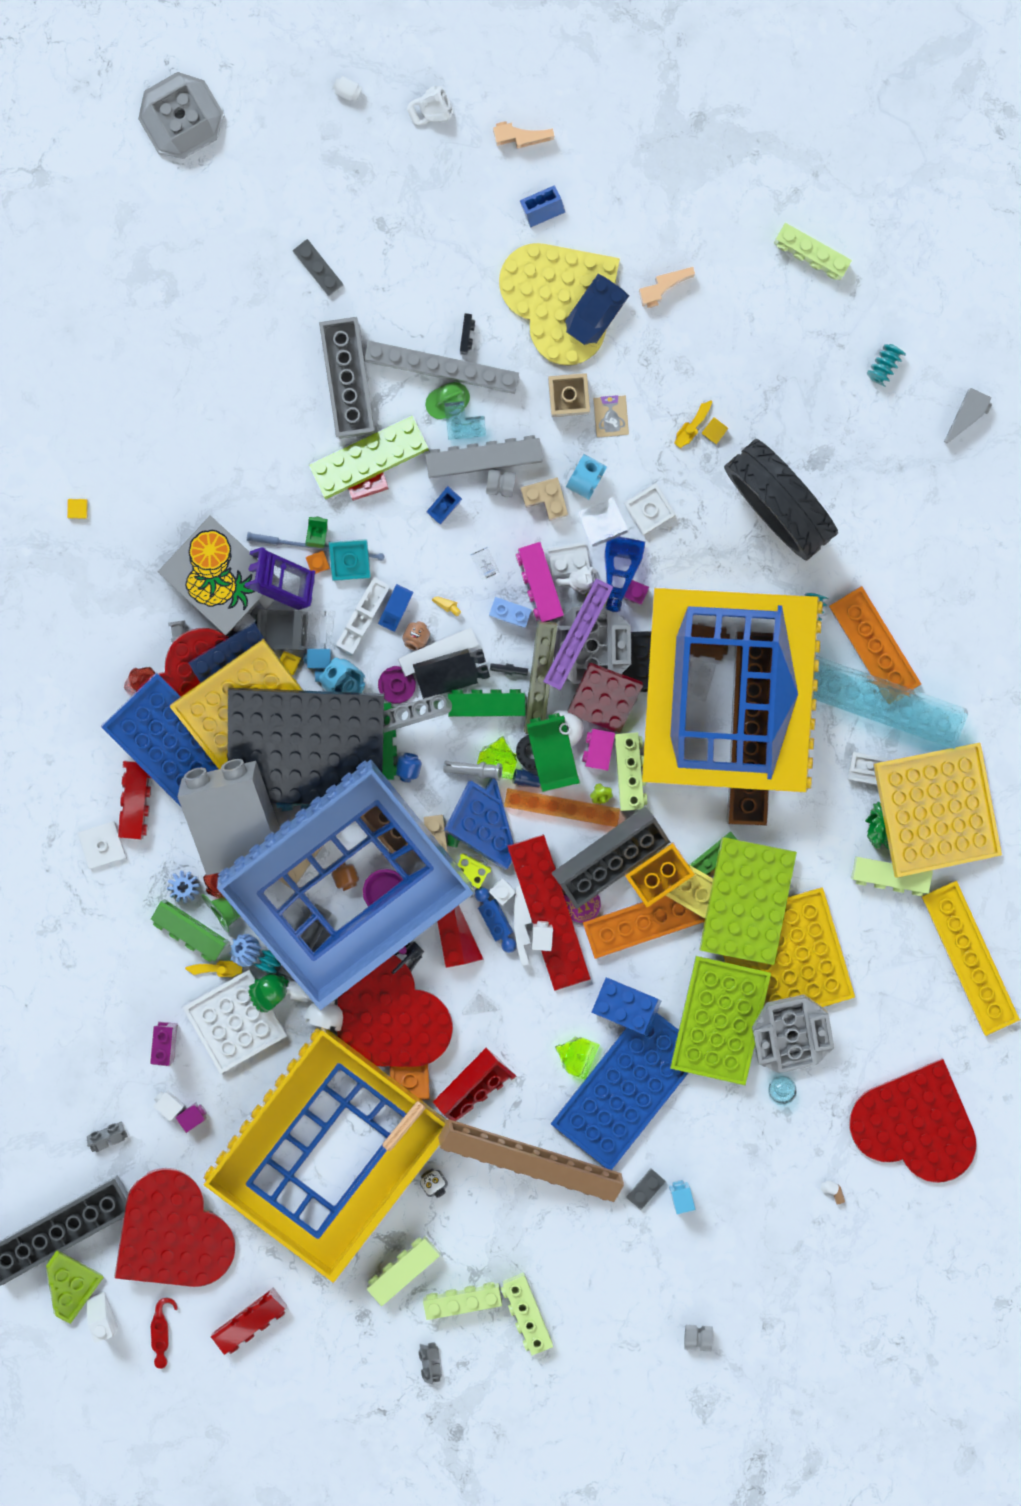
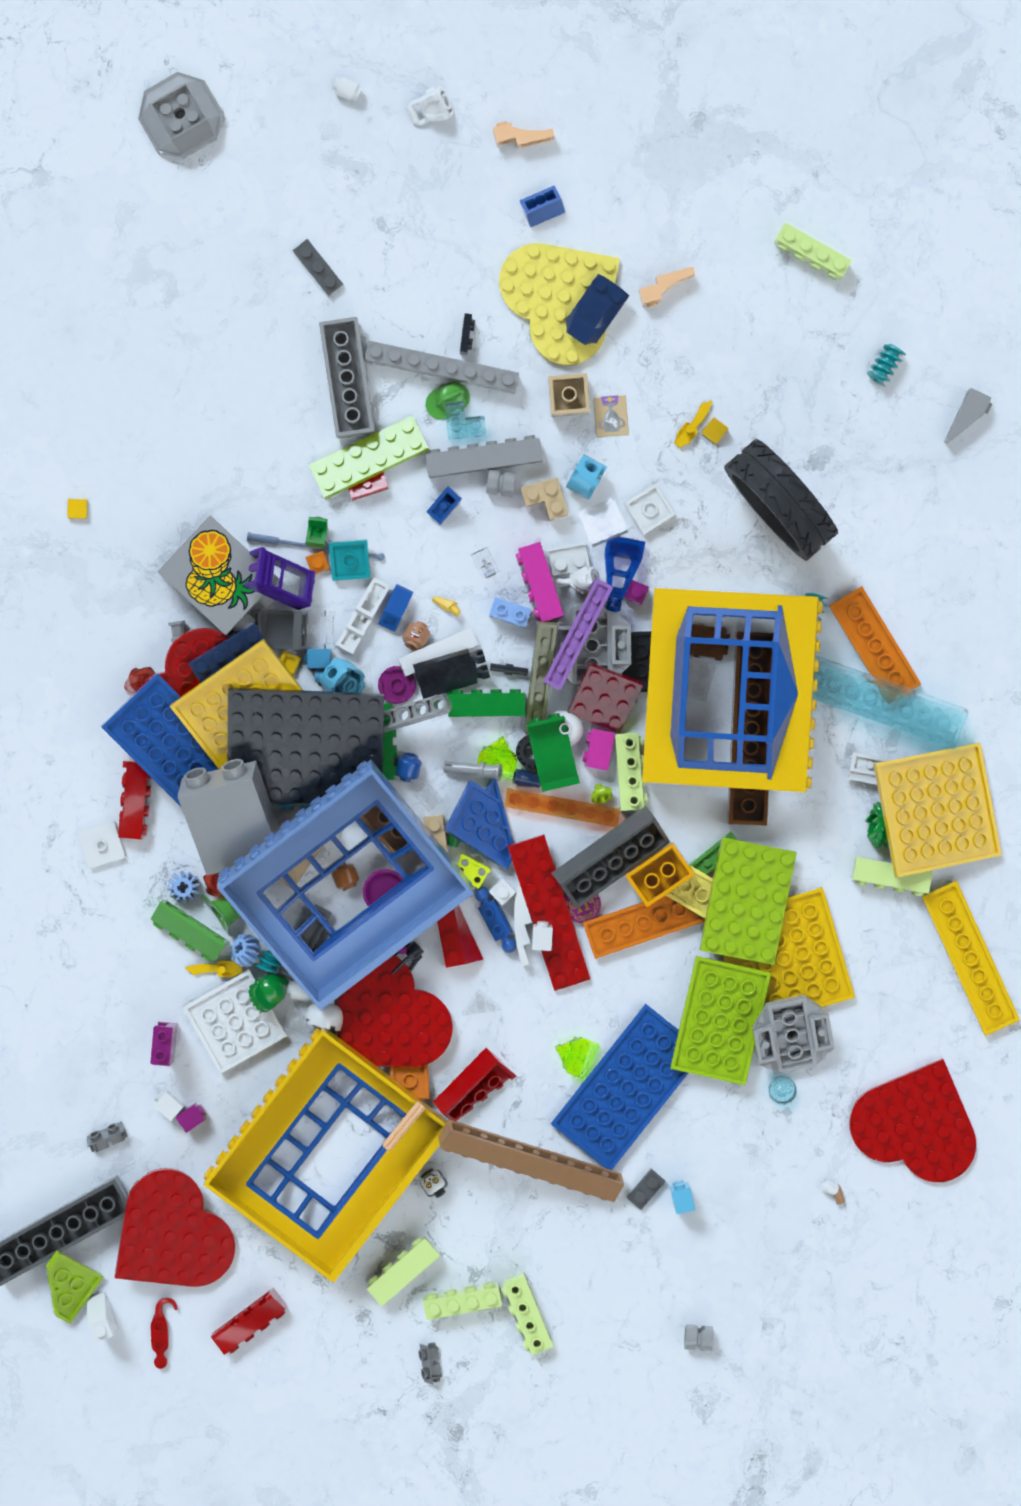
(626, 1006): blue brick -> none

